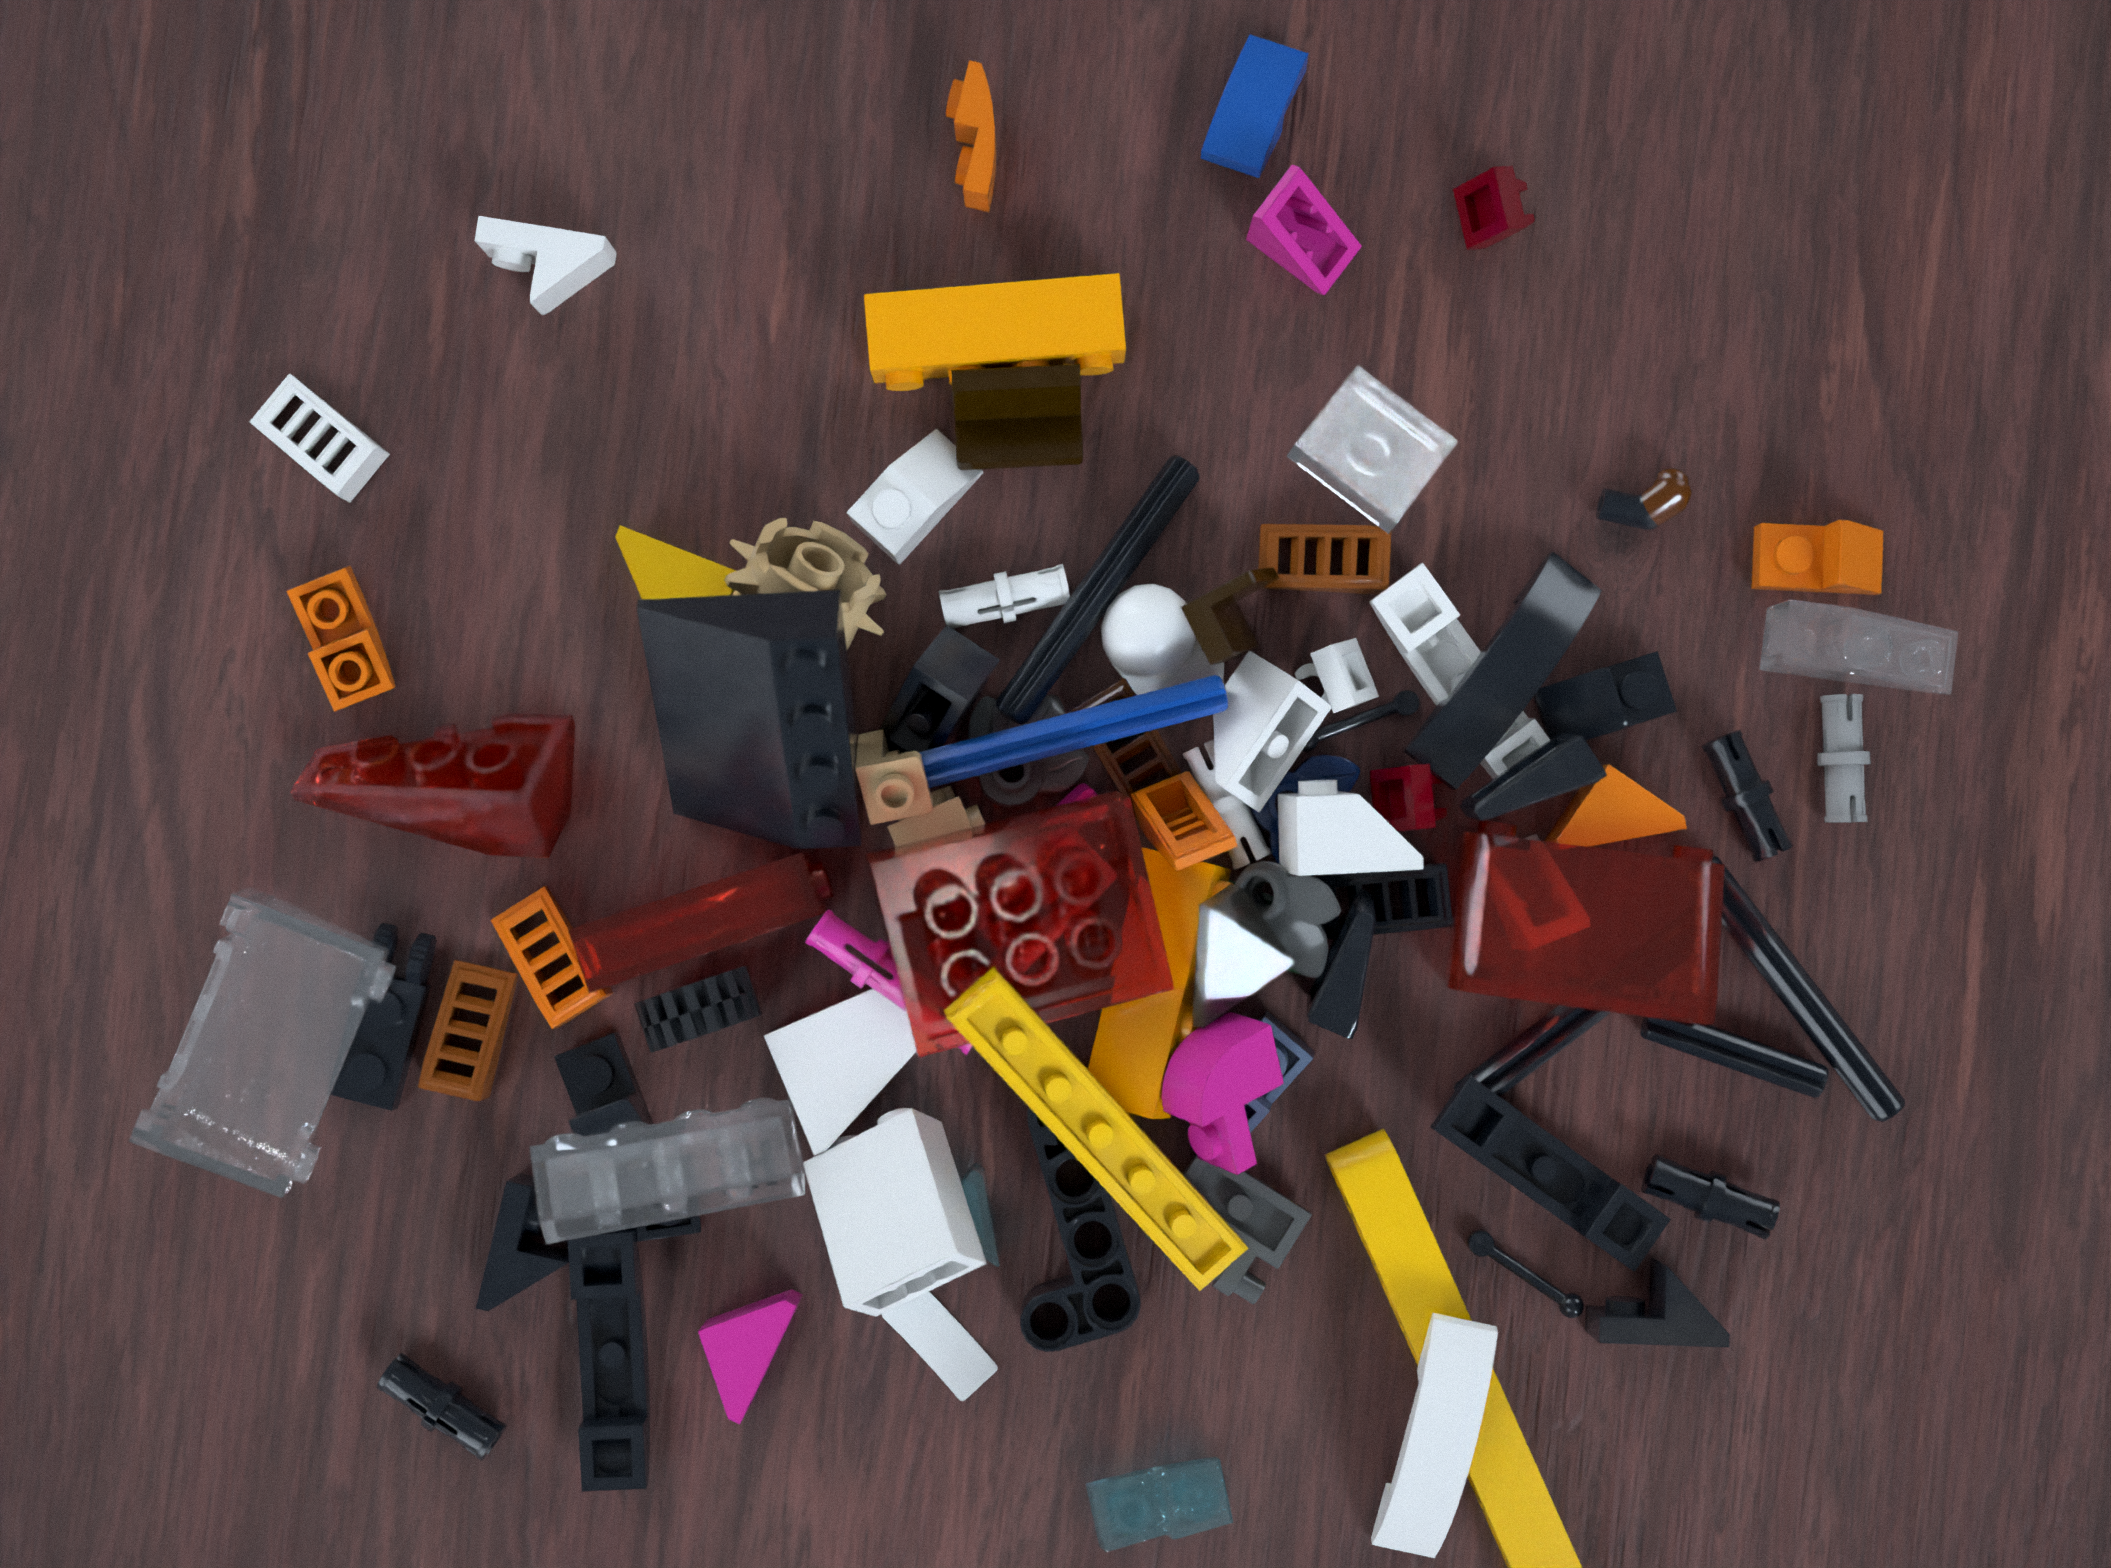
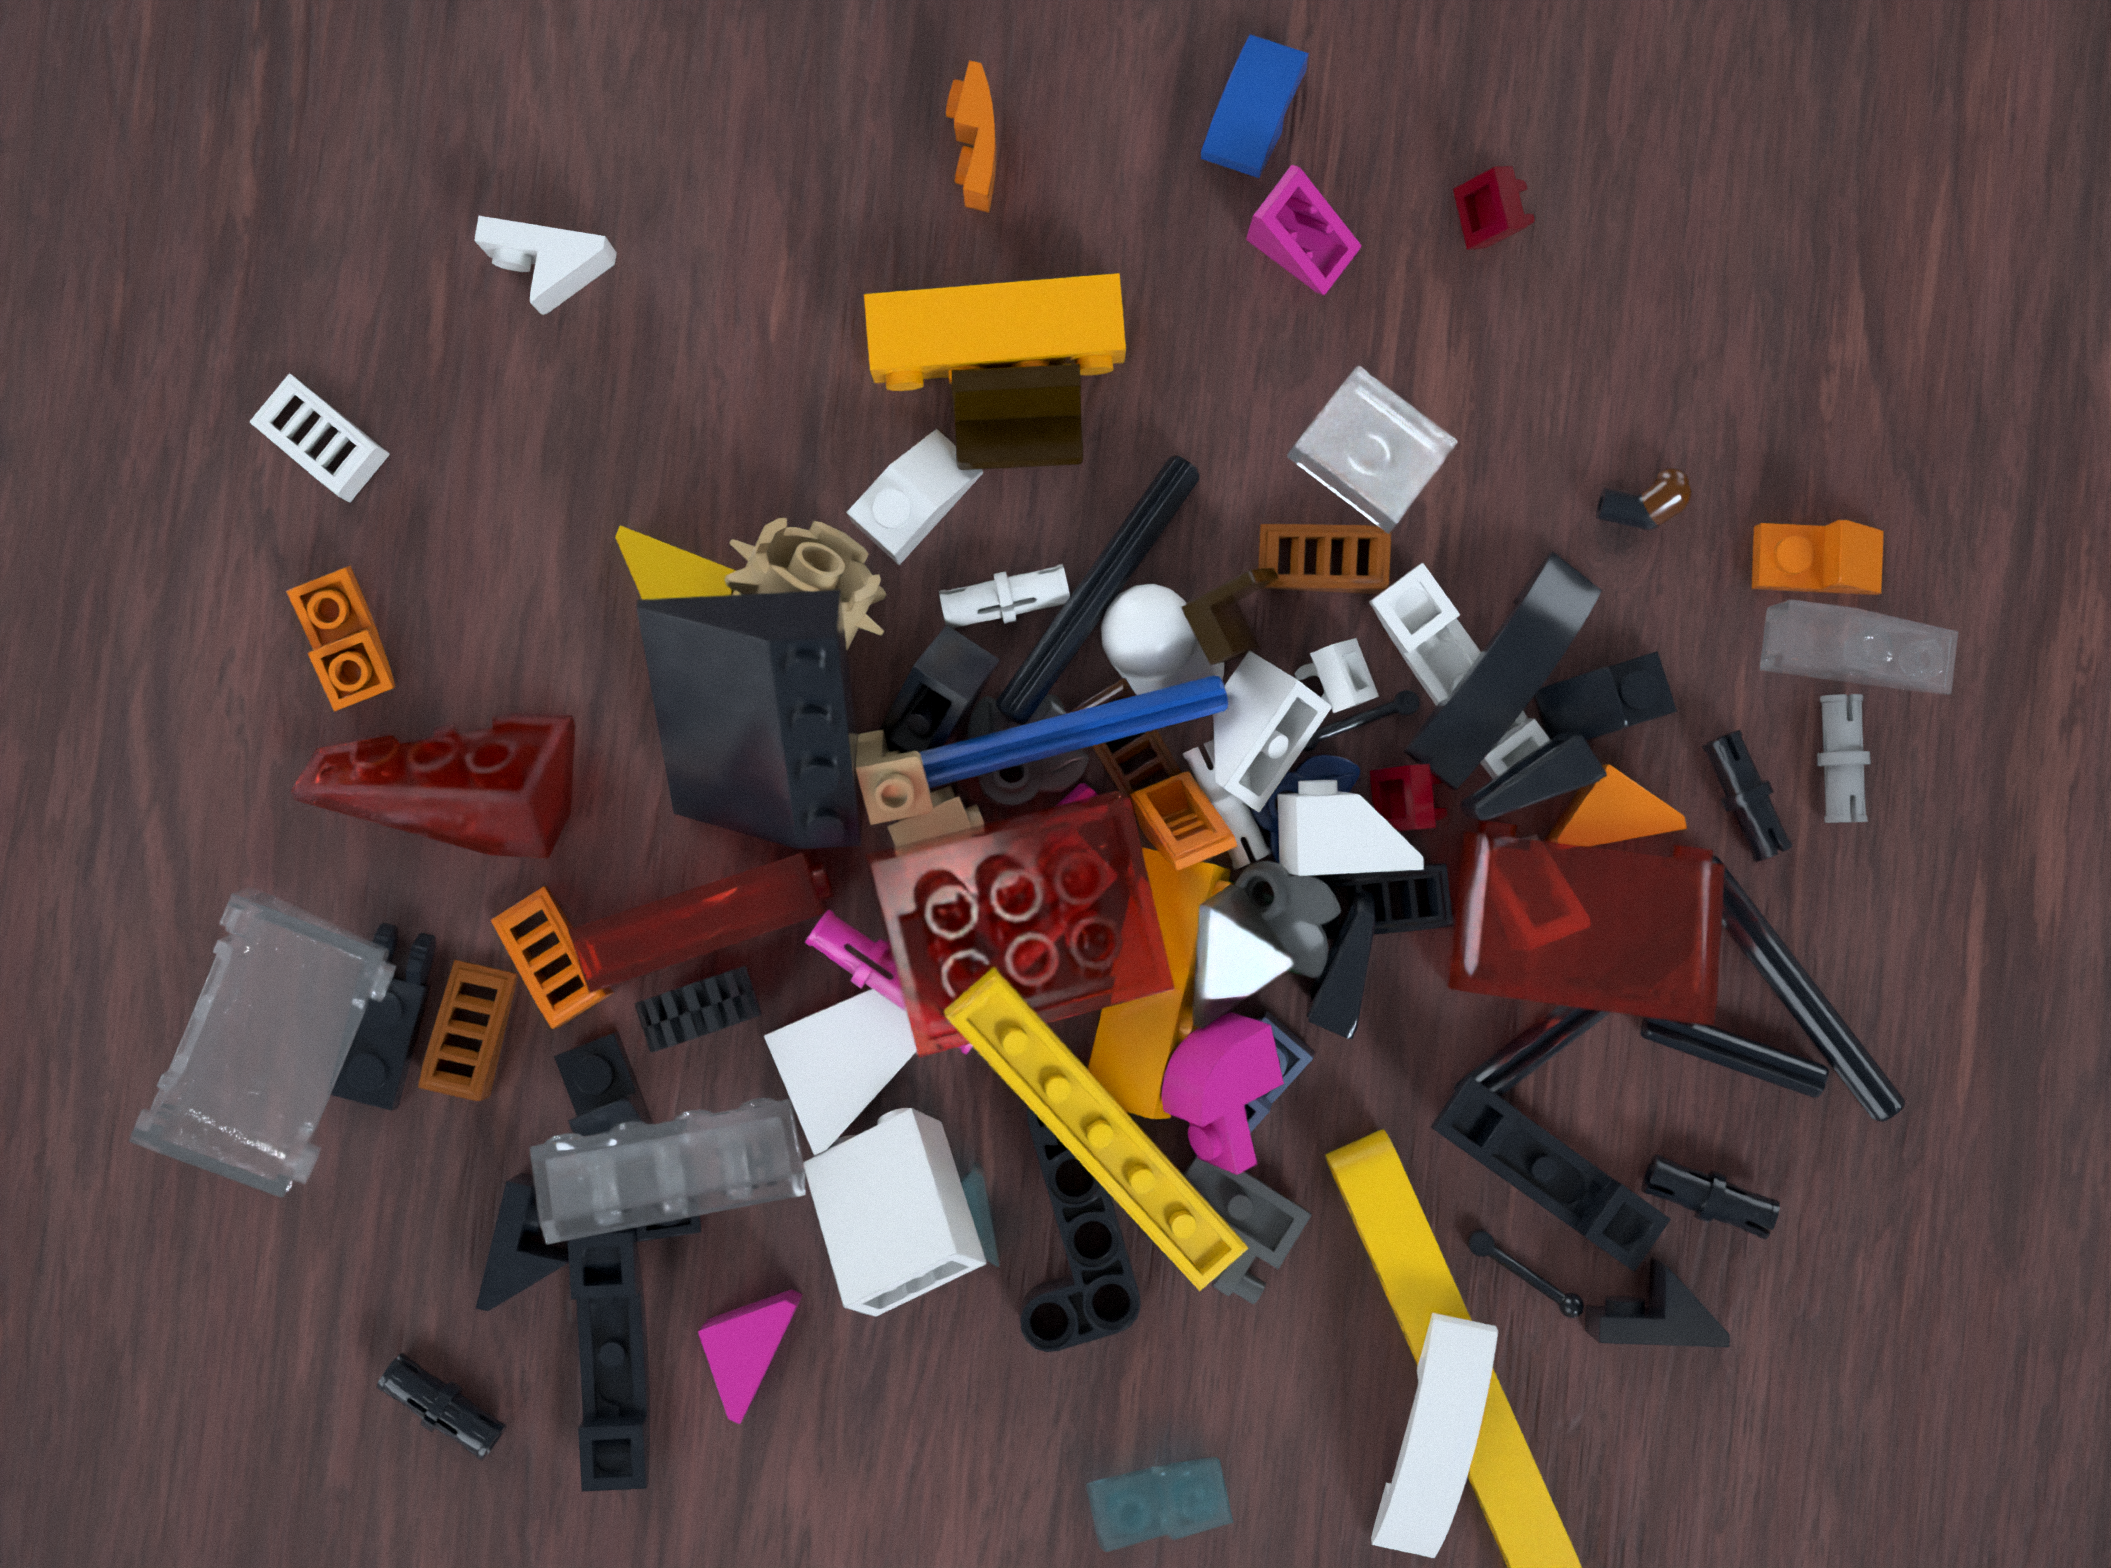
(942, 1344): white sticker -> none

